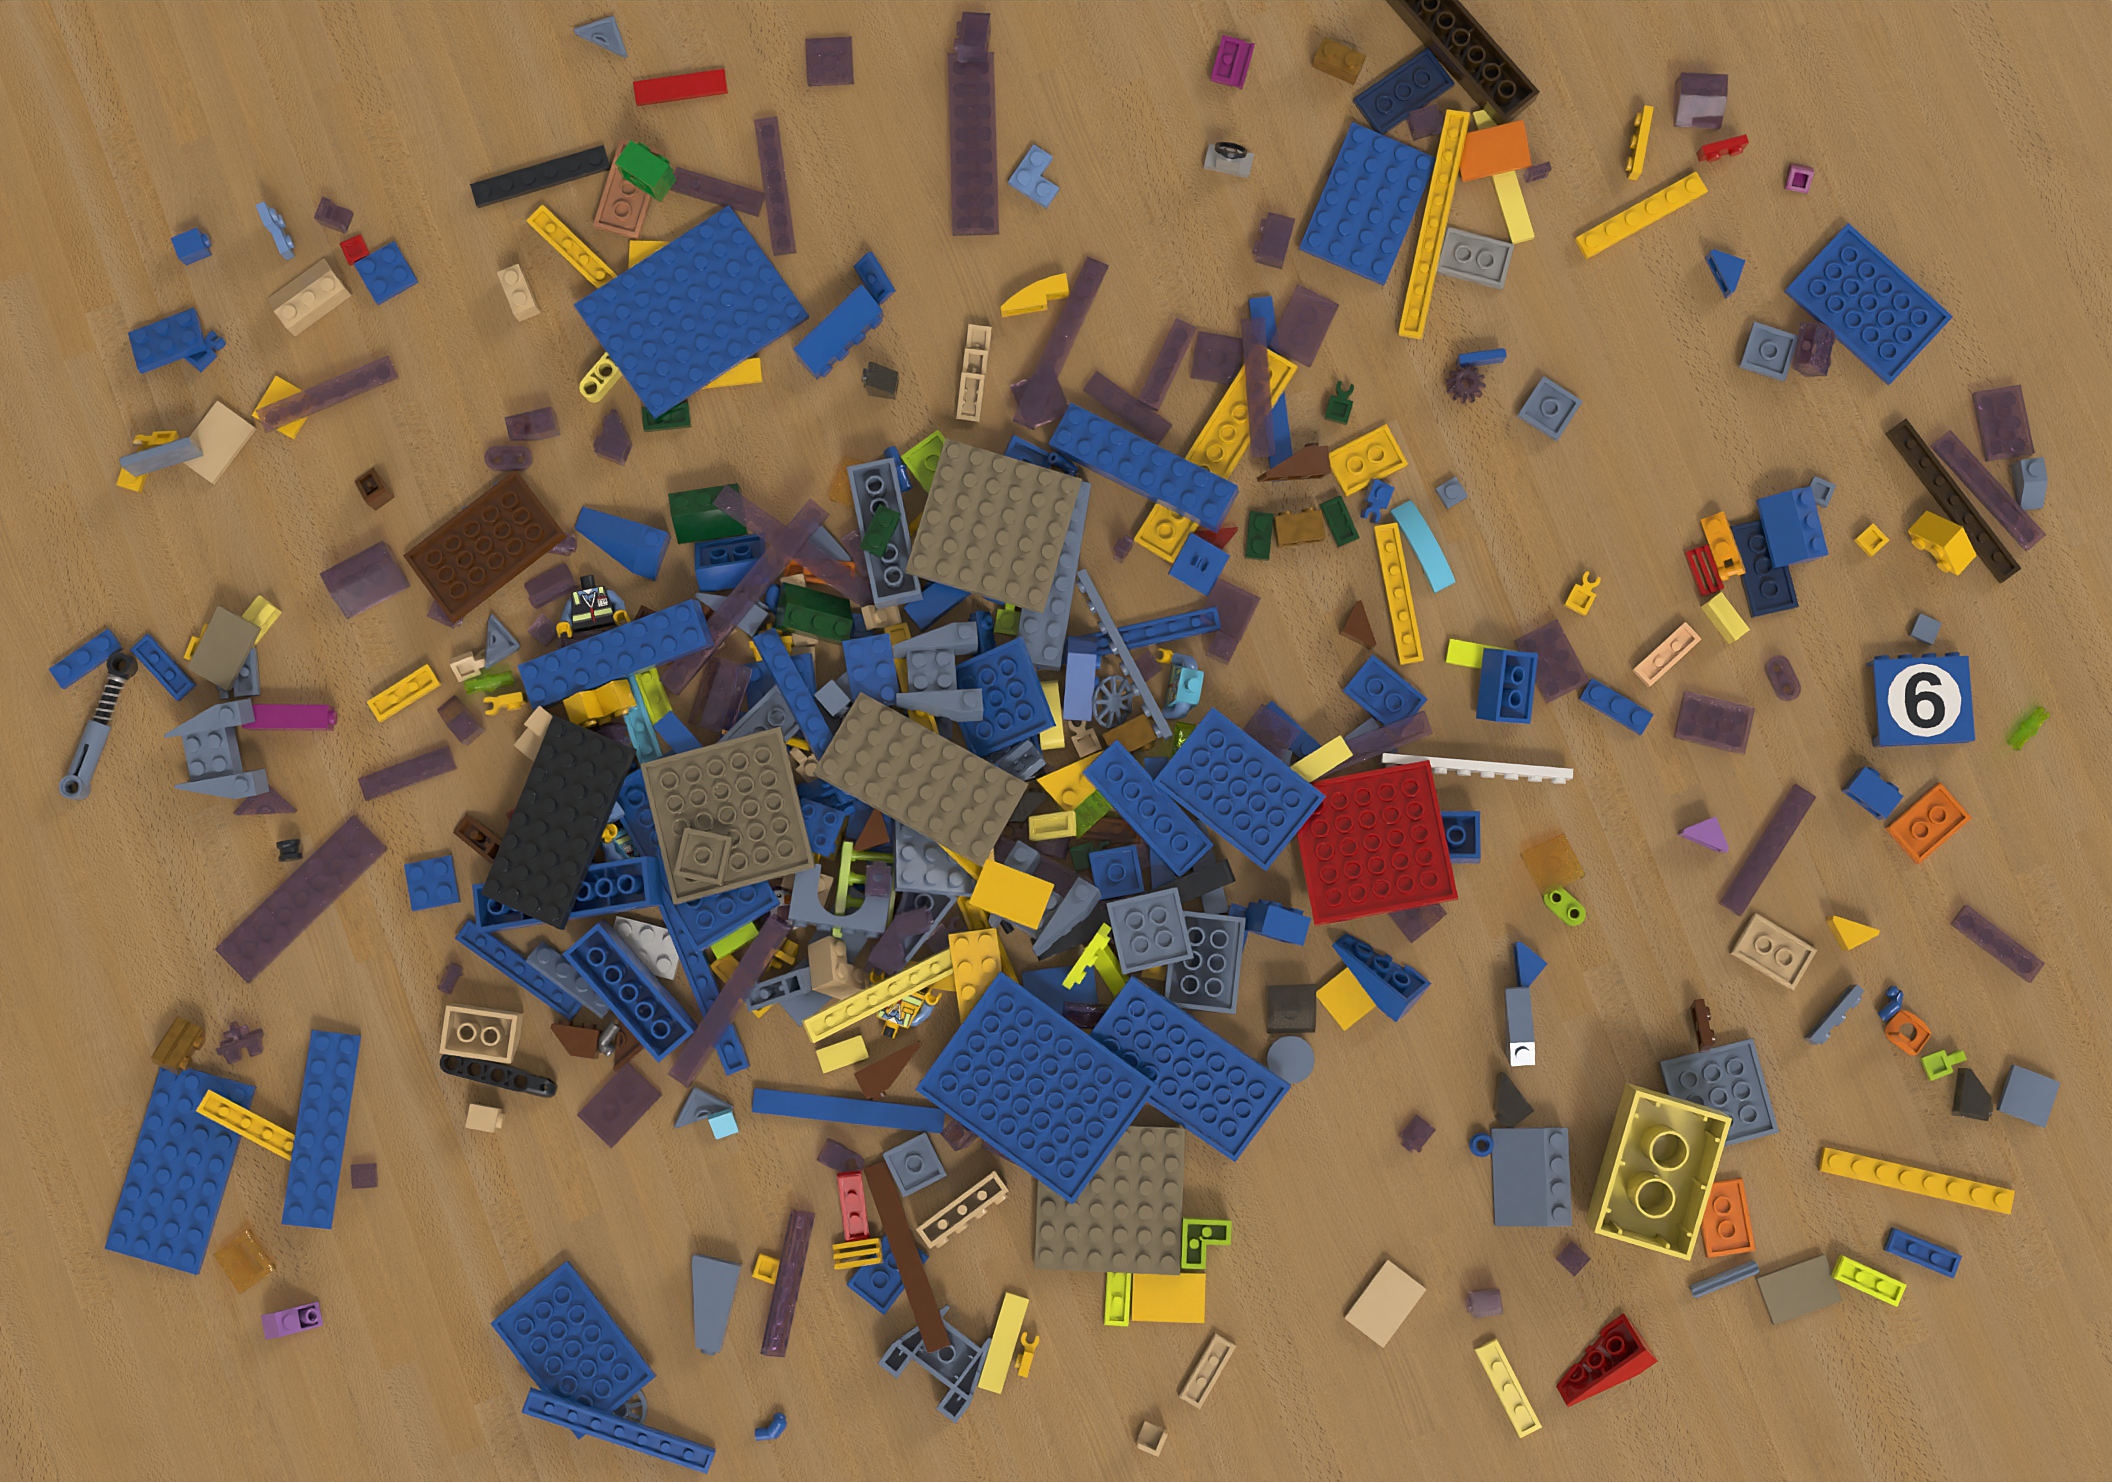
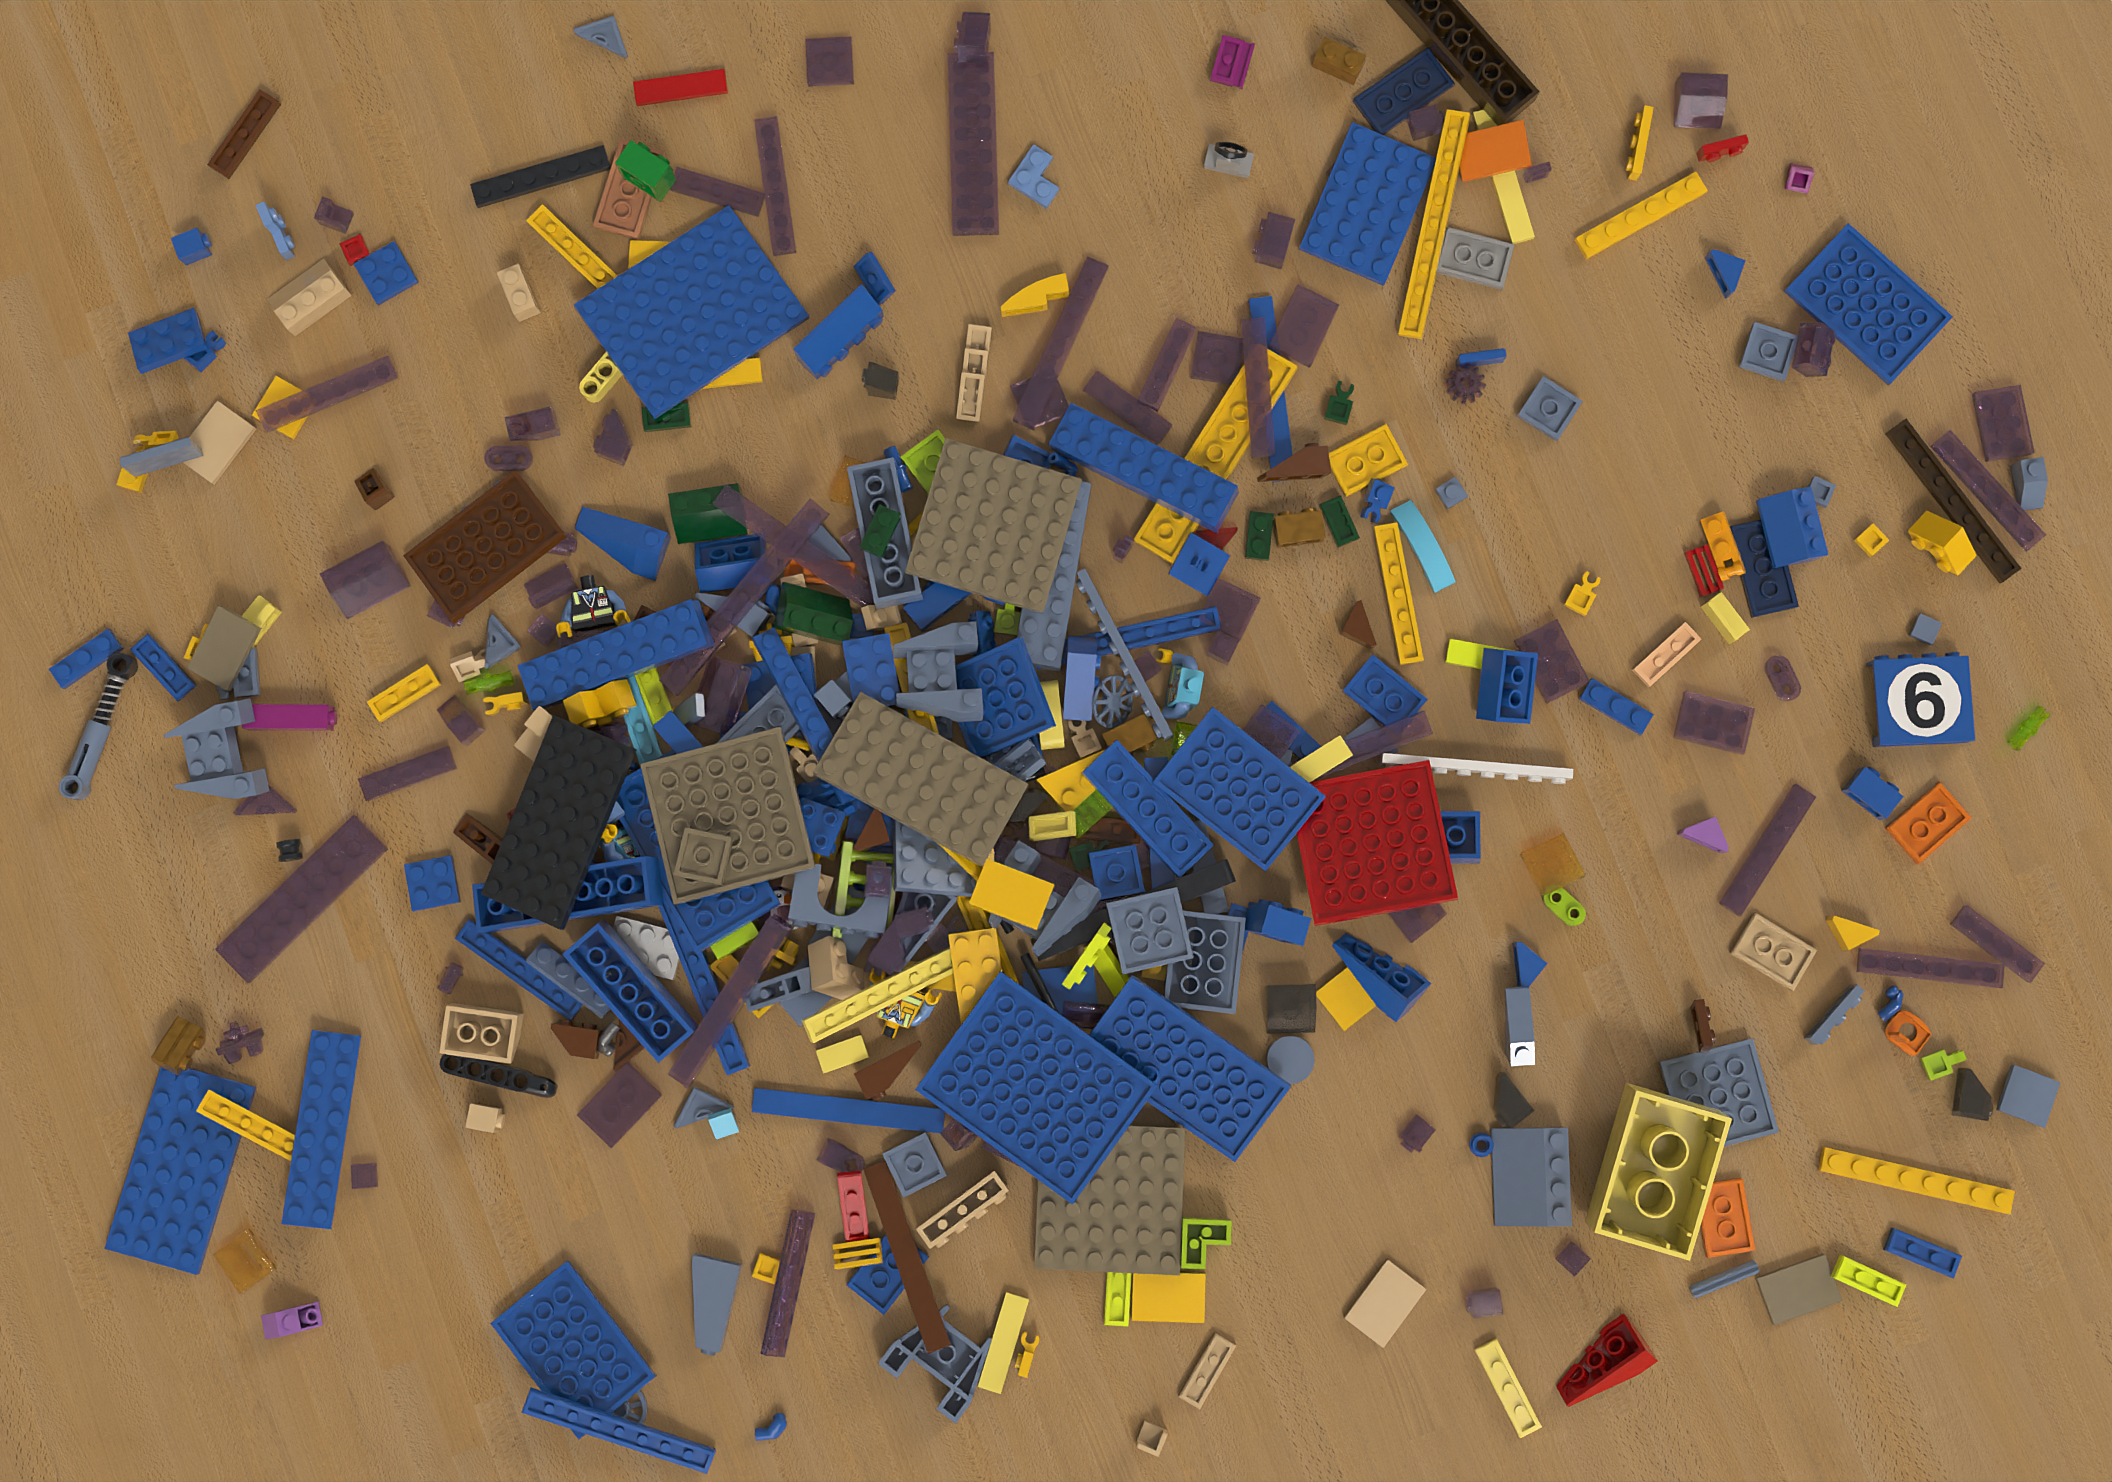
(244, 134): none -> reddish brown plate
(691, 710): none -> sand blue tile
(1037, 980): none -> black bar
(1930, 968): none -> plate

